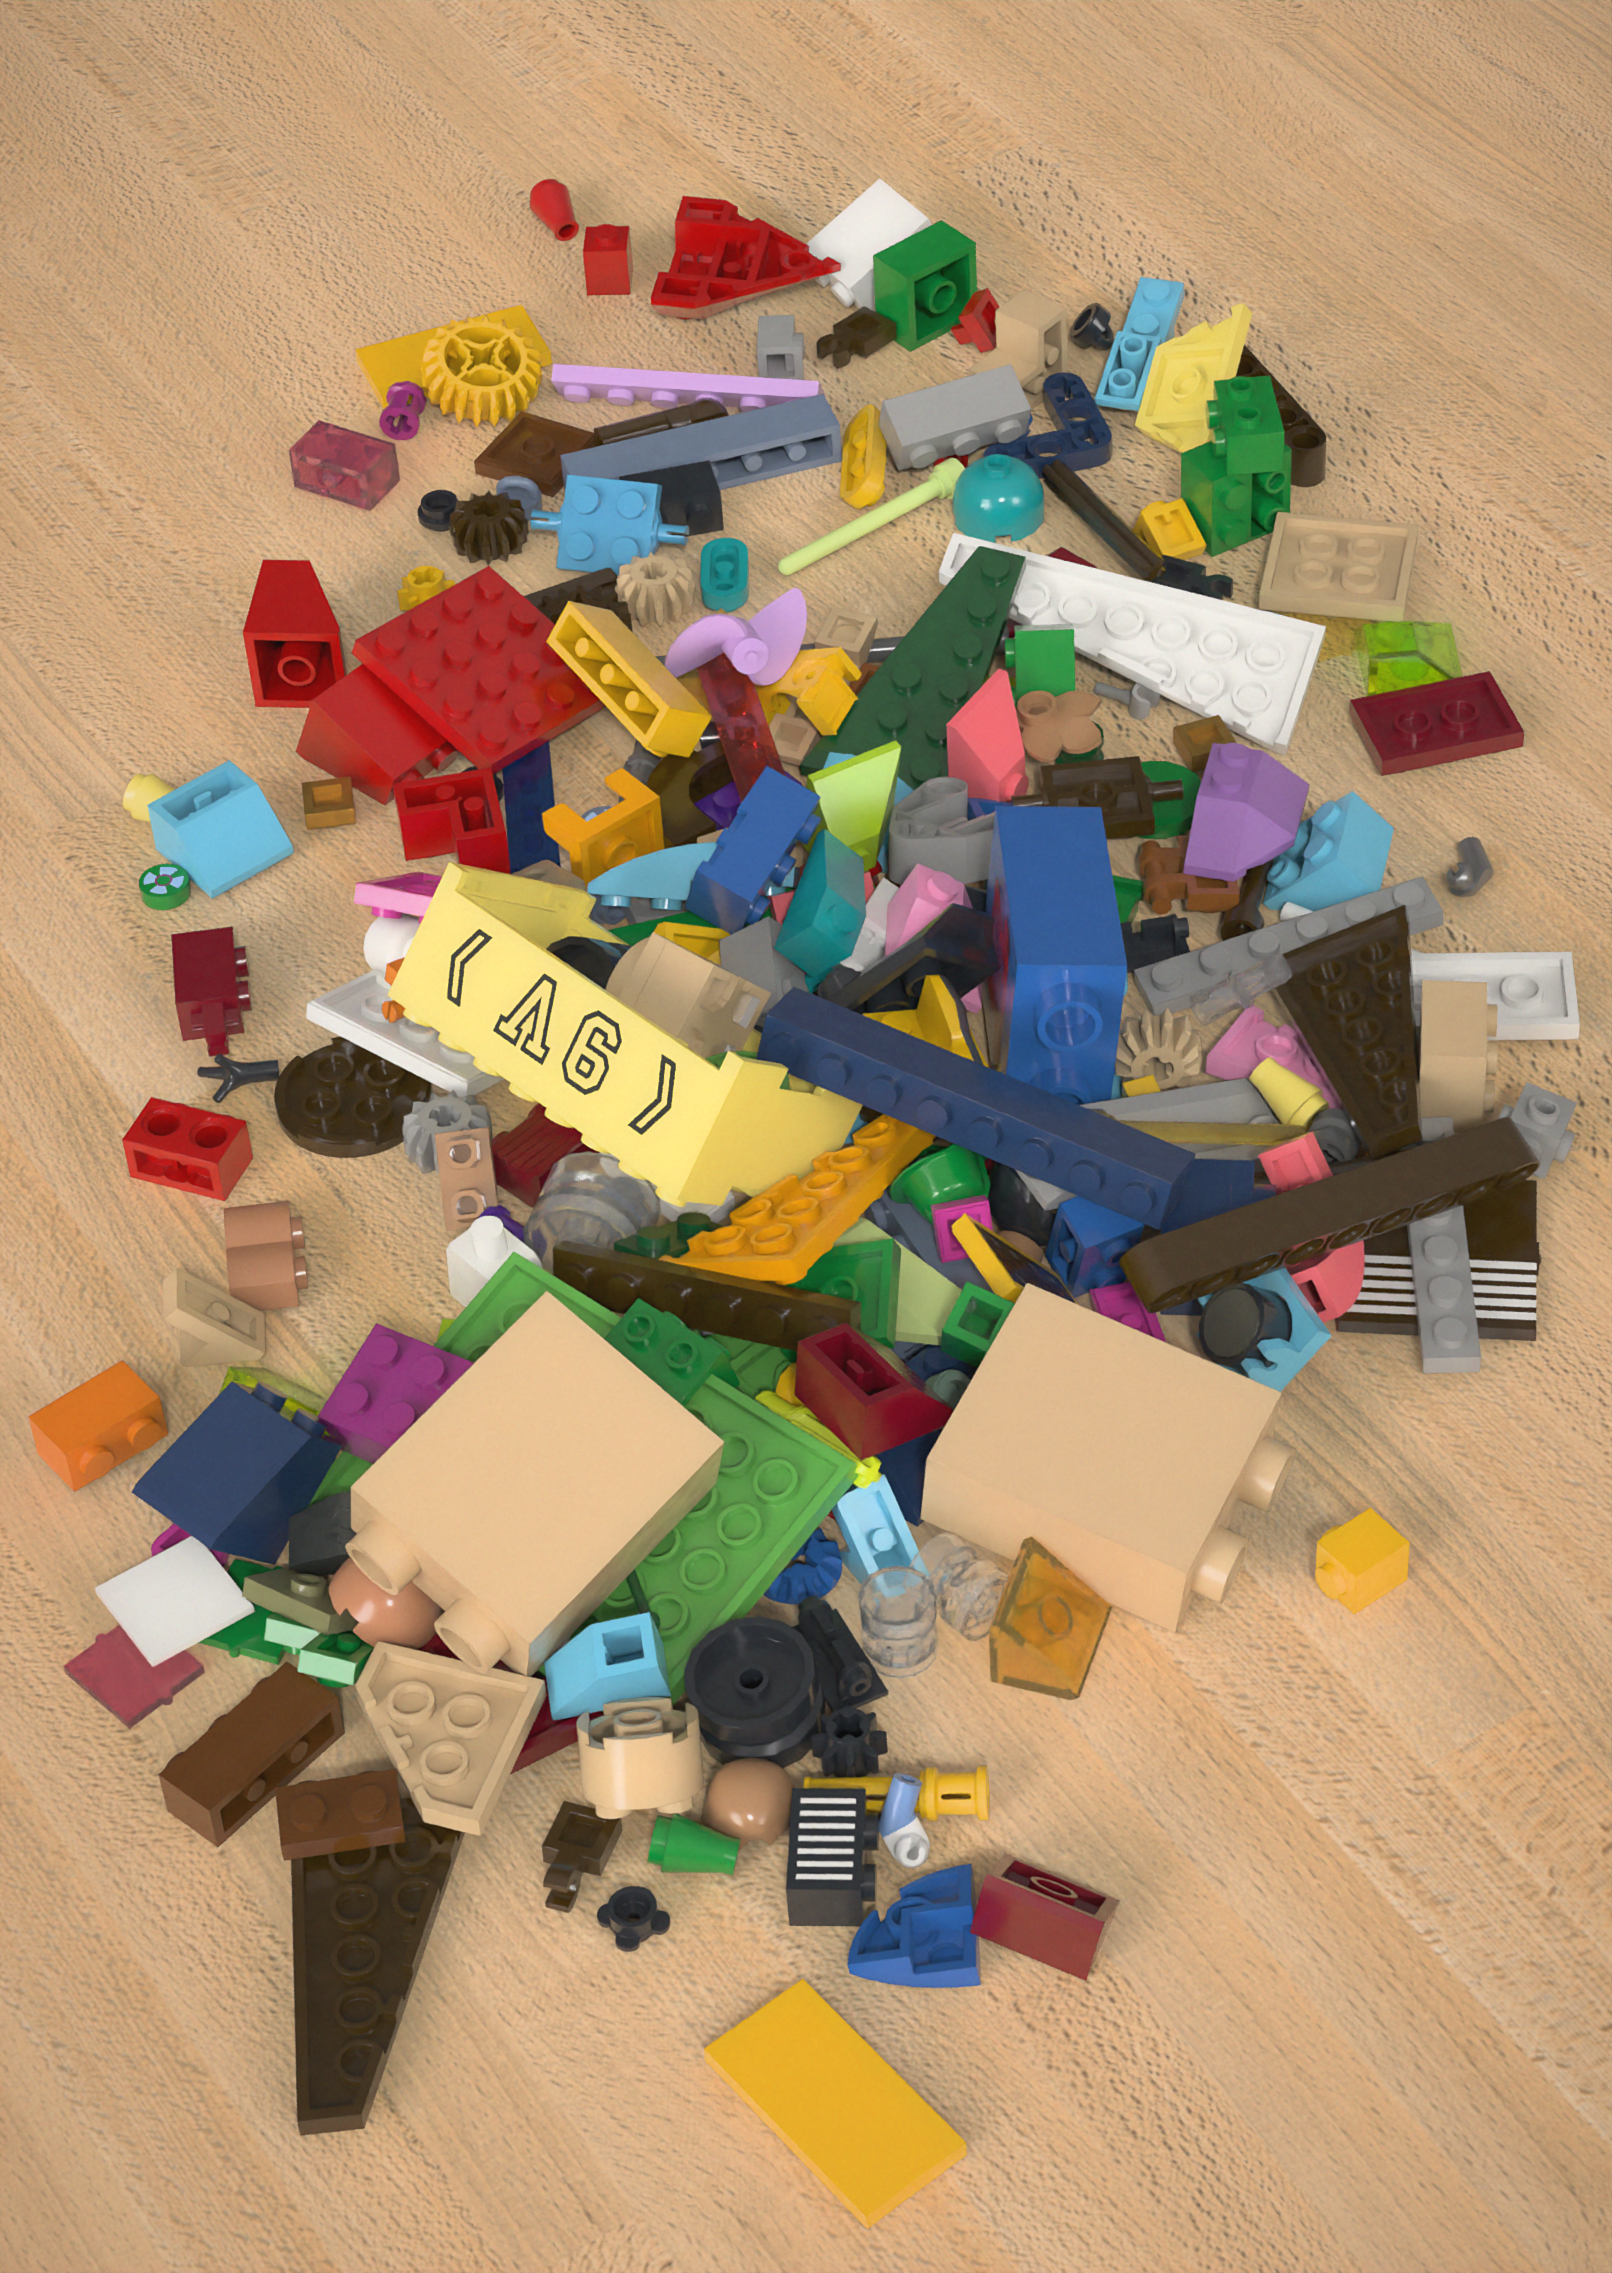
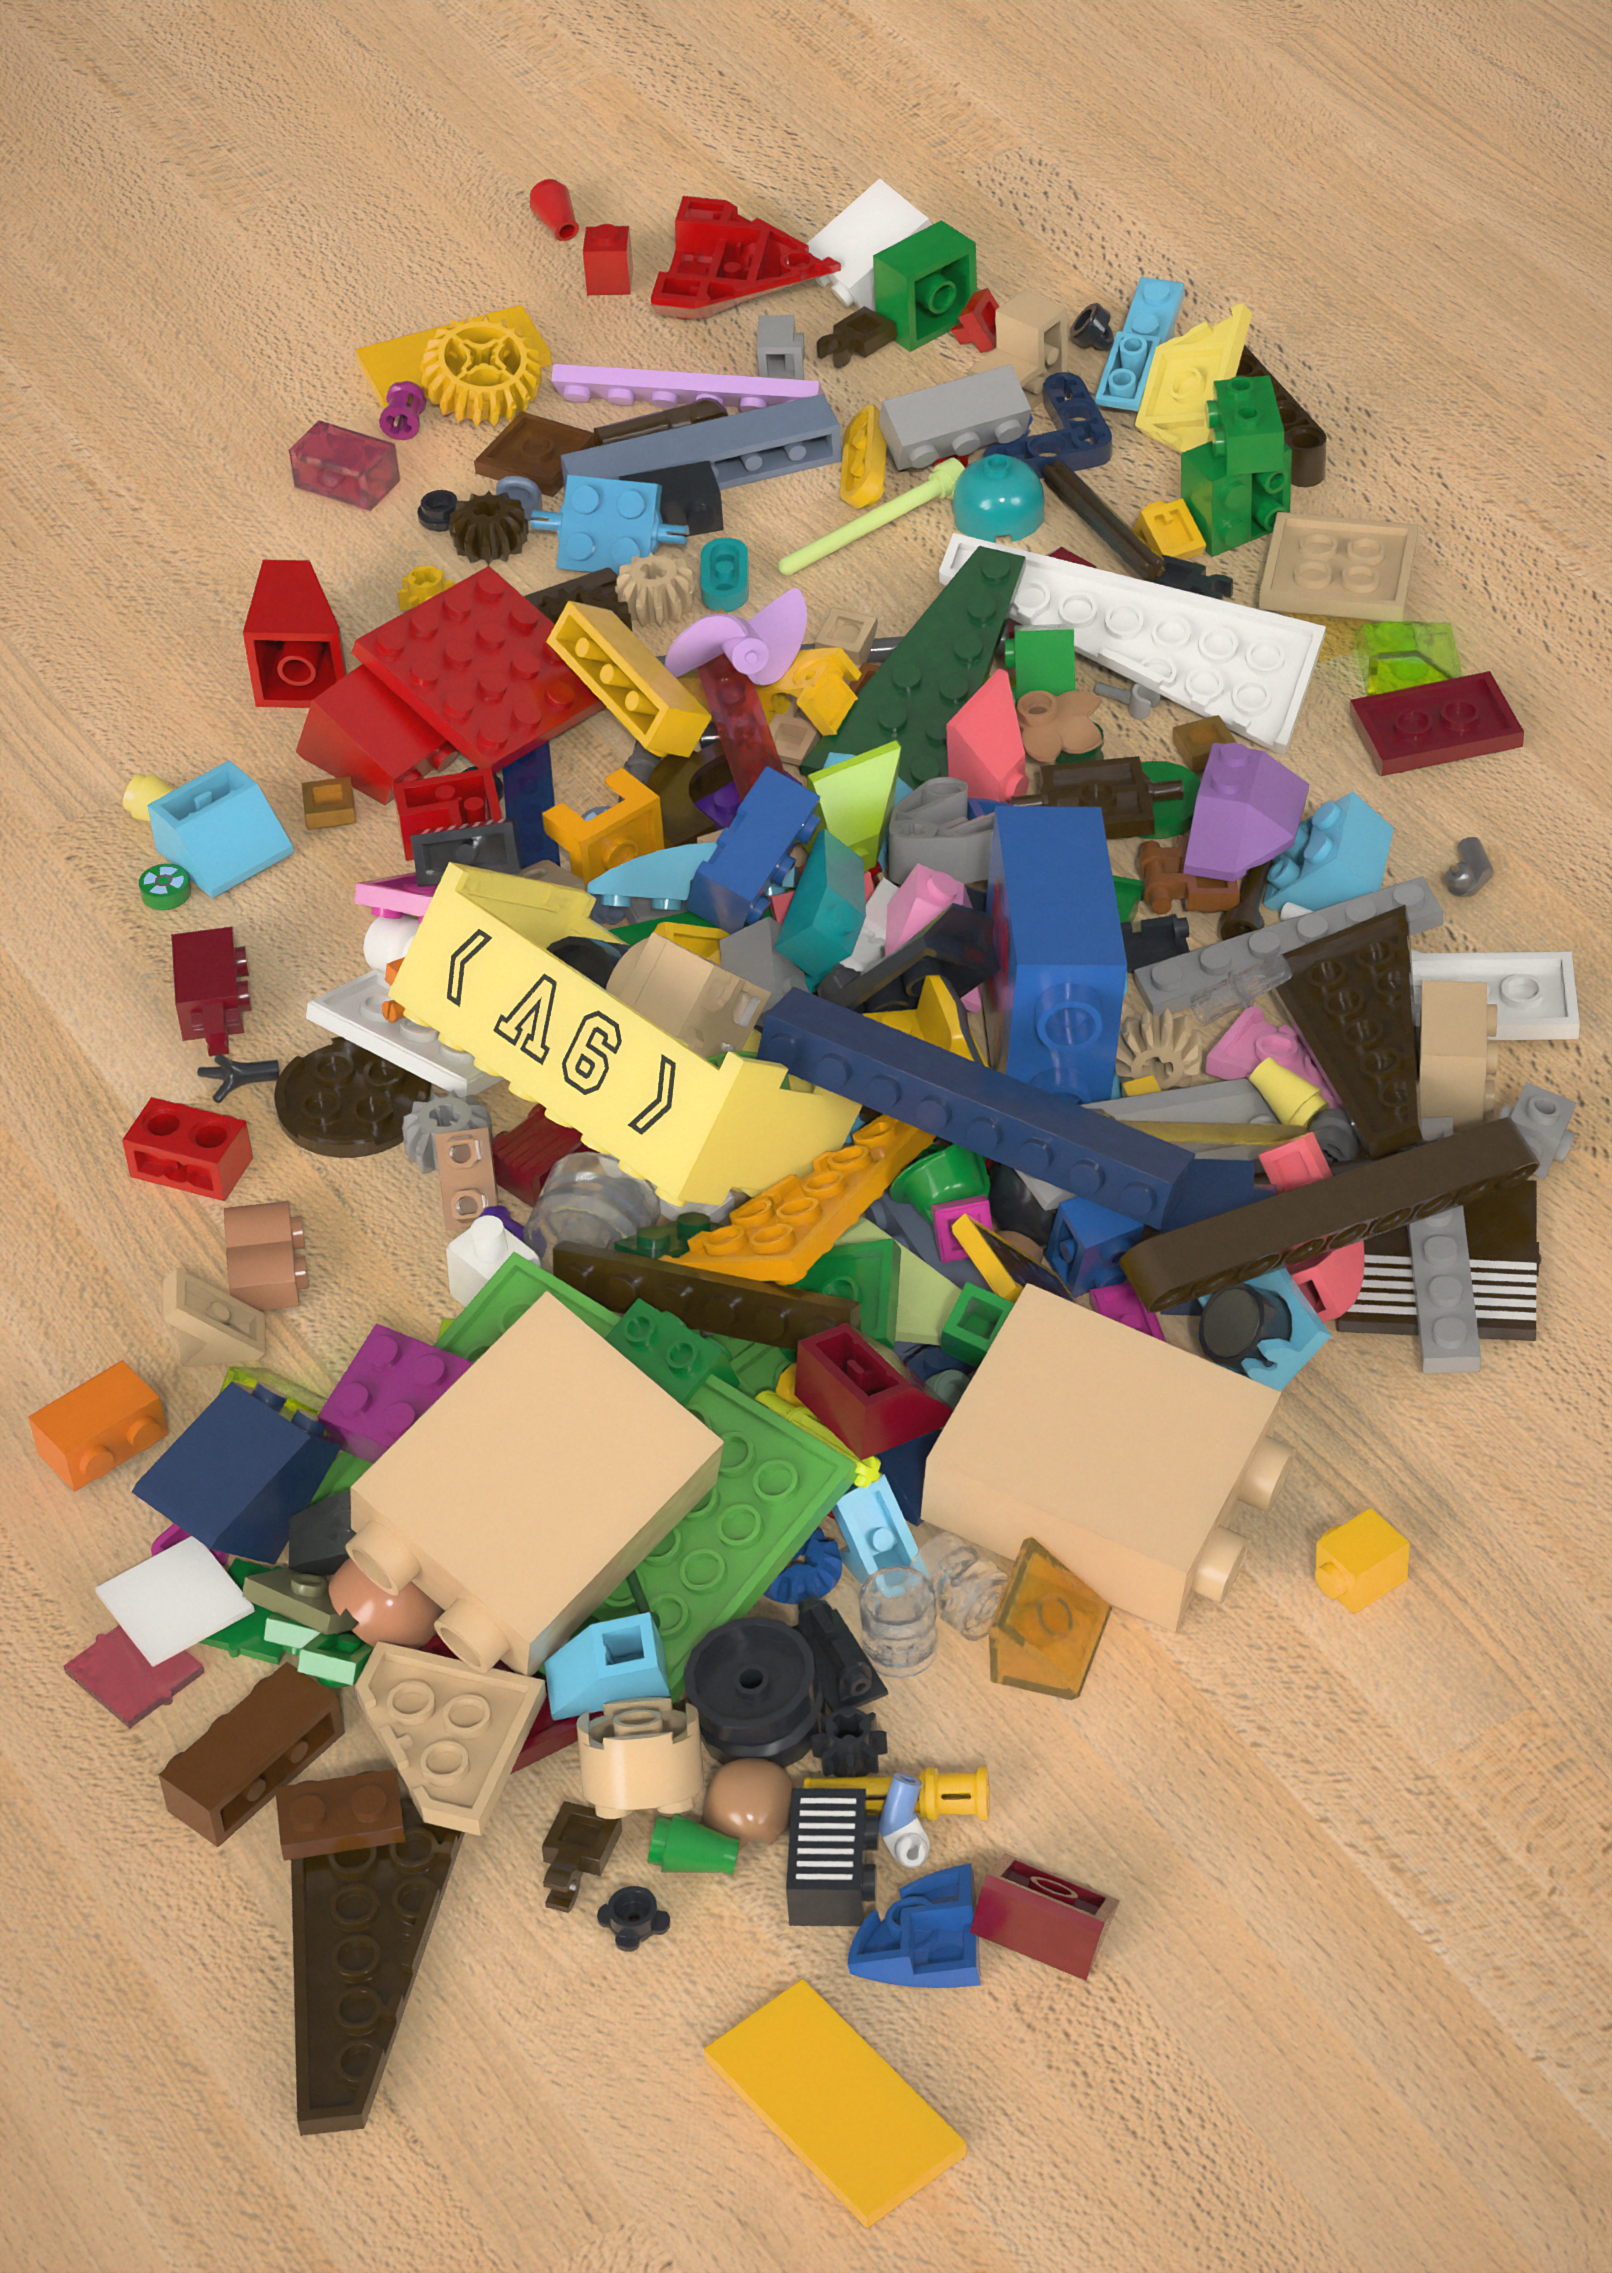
(480, 844): none -> black brick

